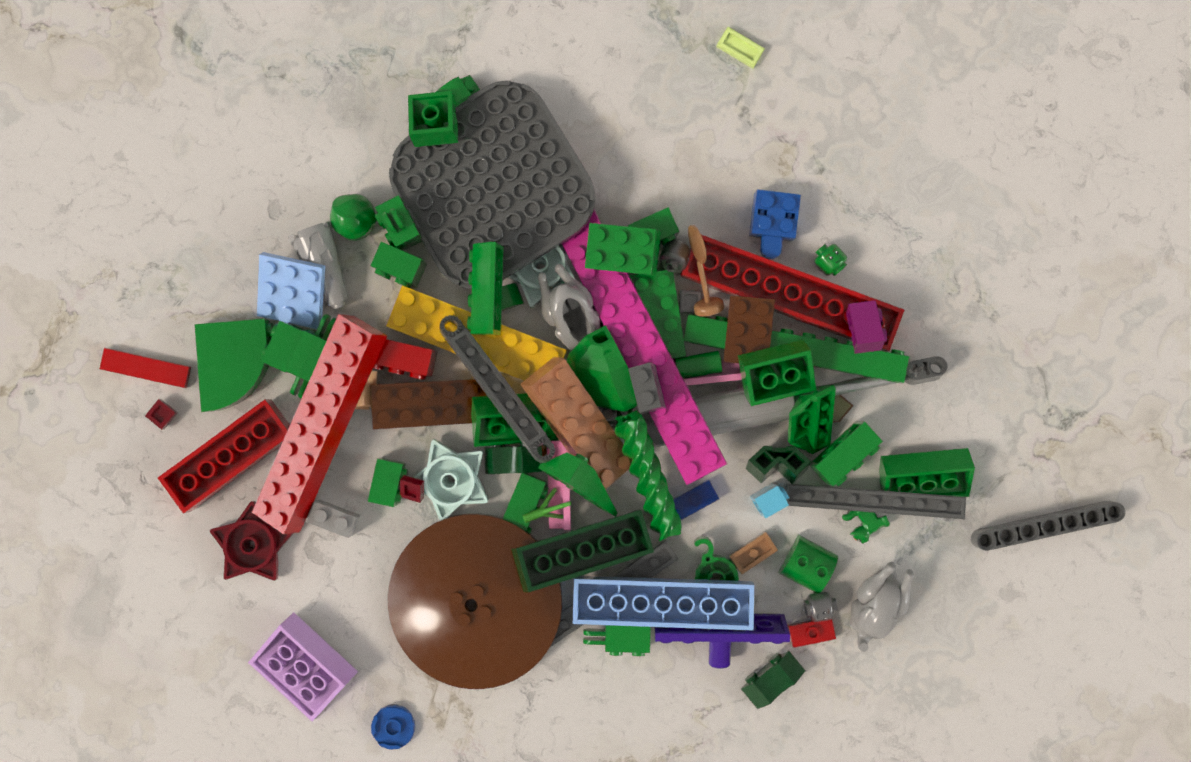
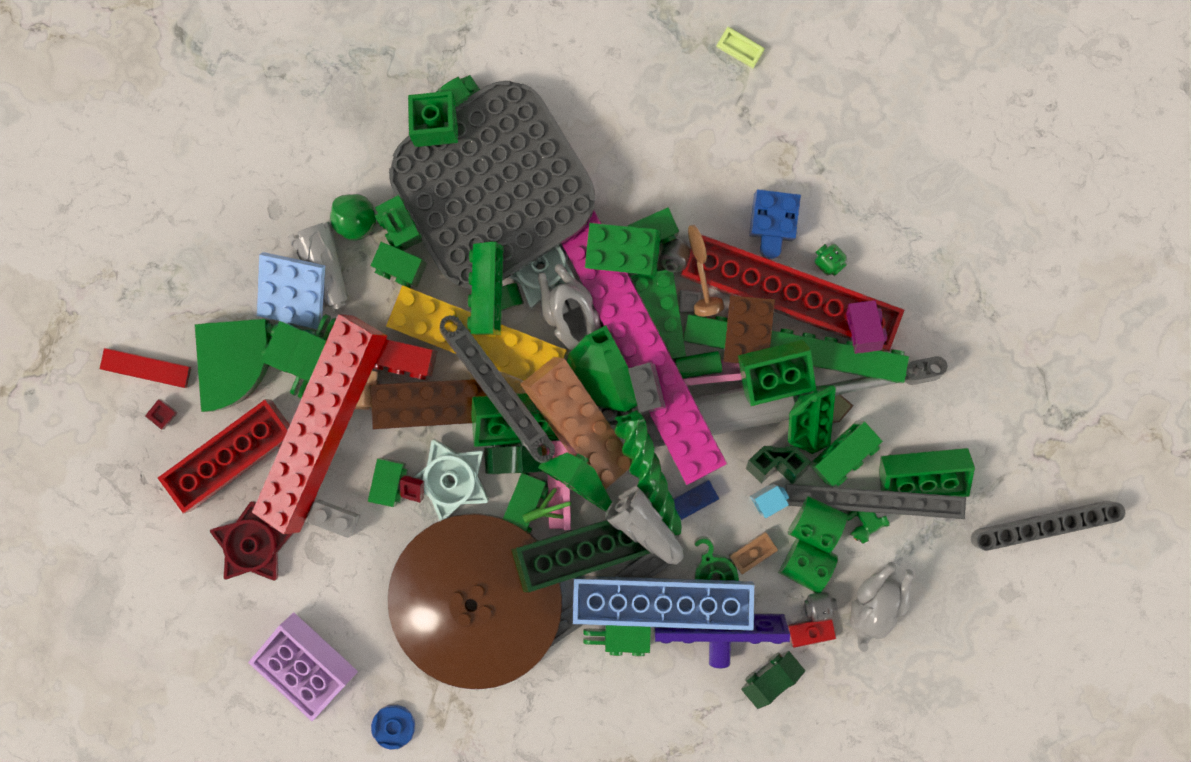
(644, 525): none -> light grey cone
(818, 525): none -> green brick

